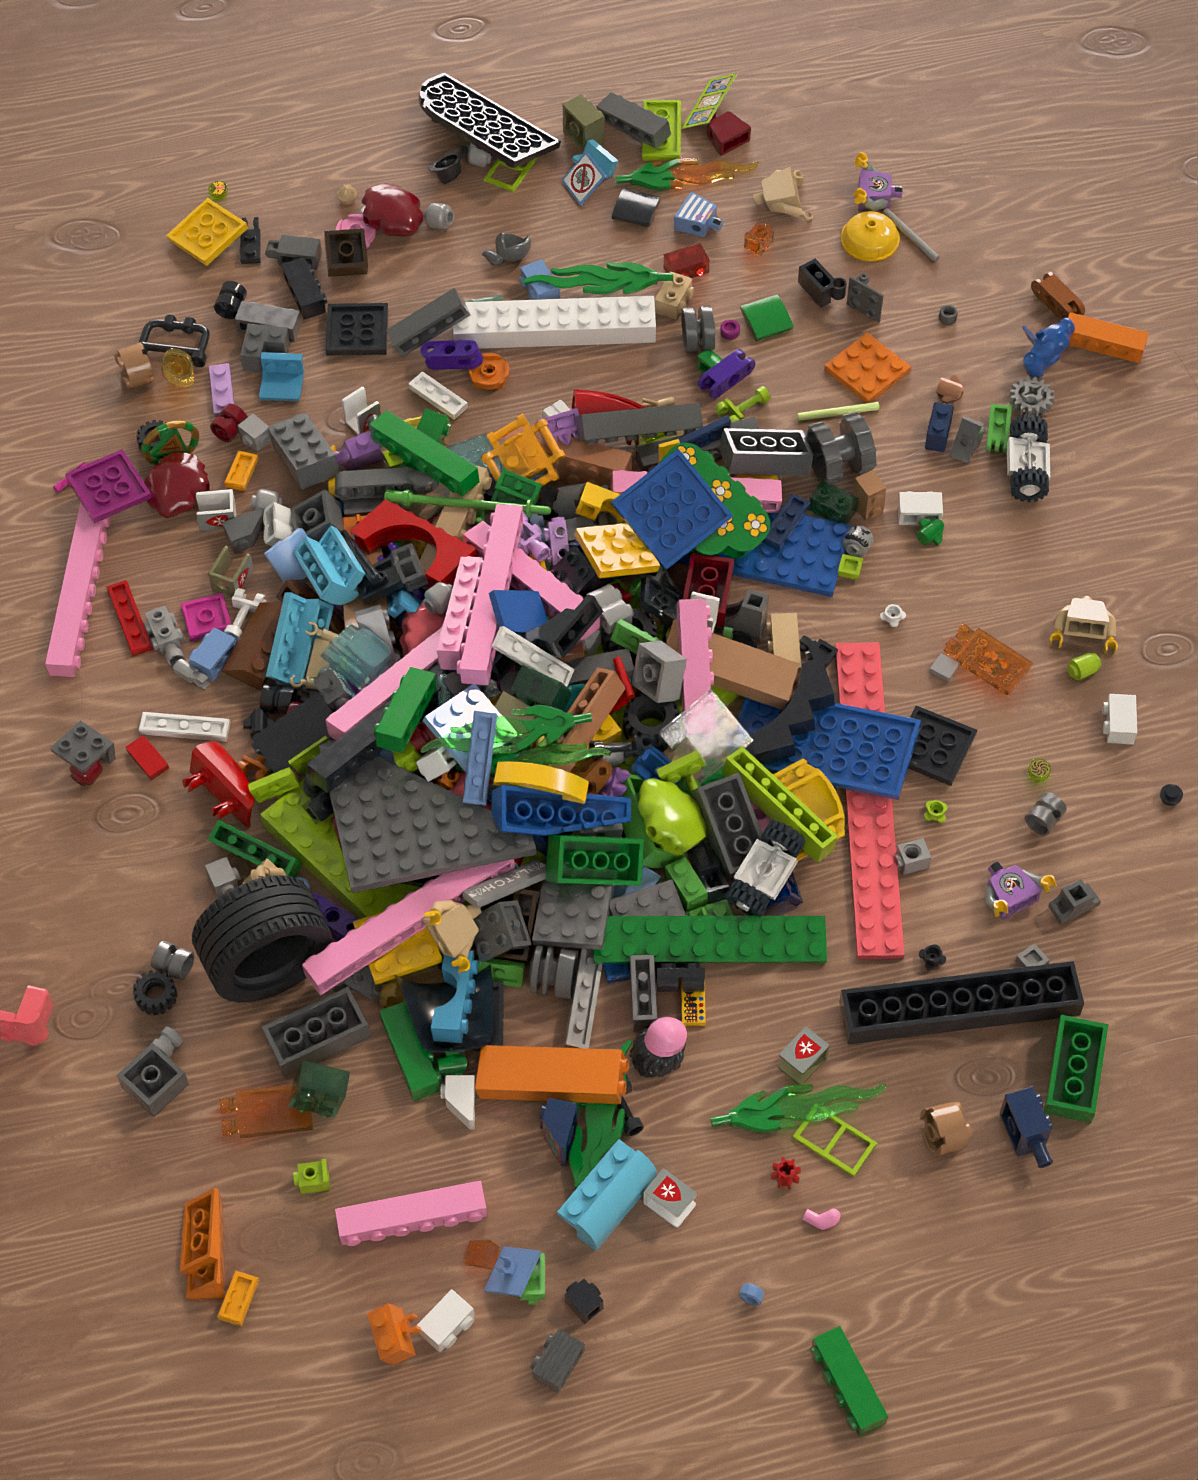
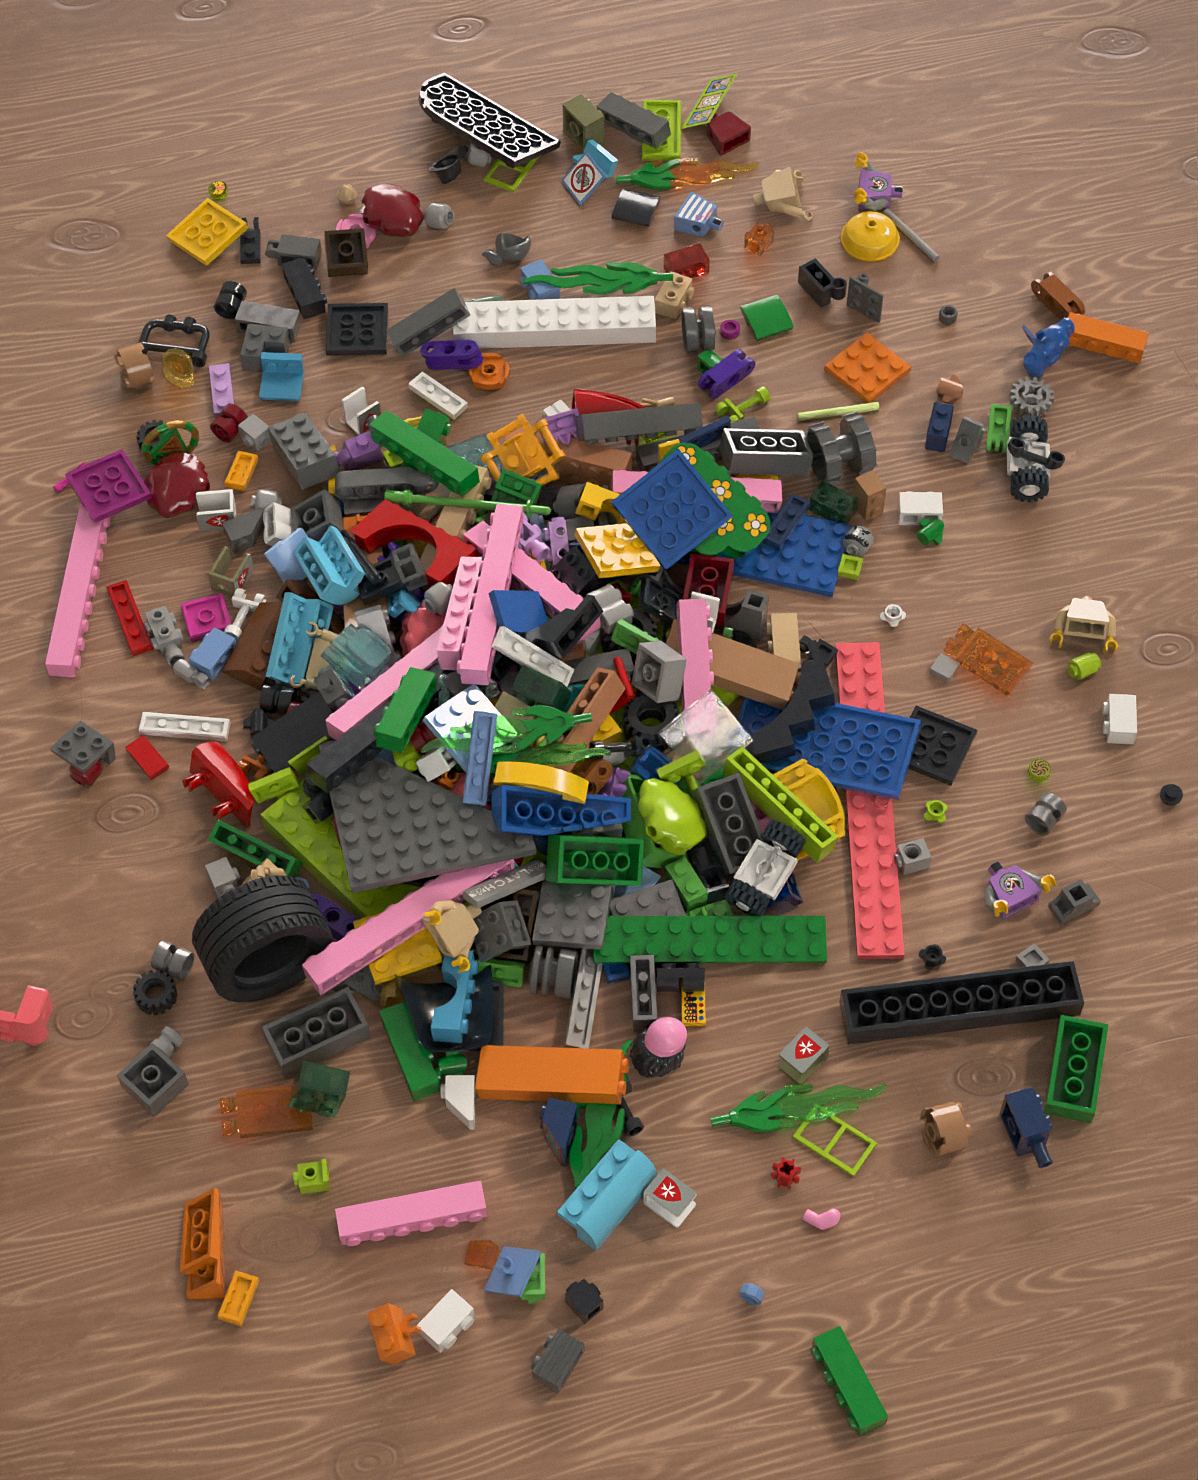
(1016, 448): none -> black bar

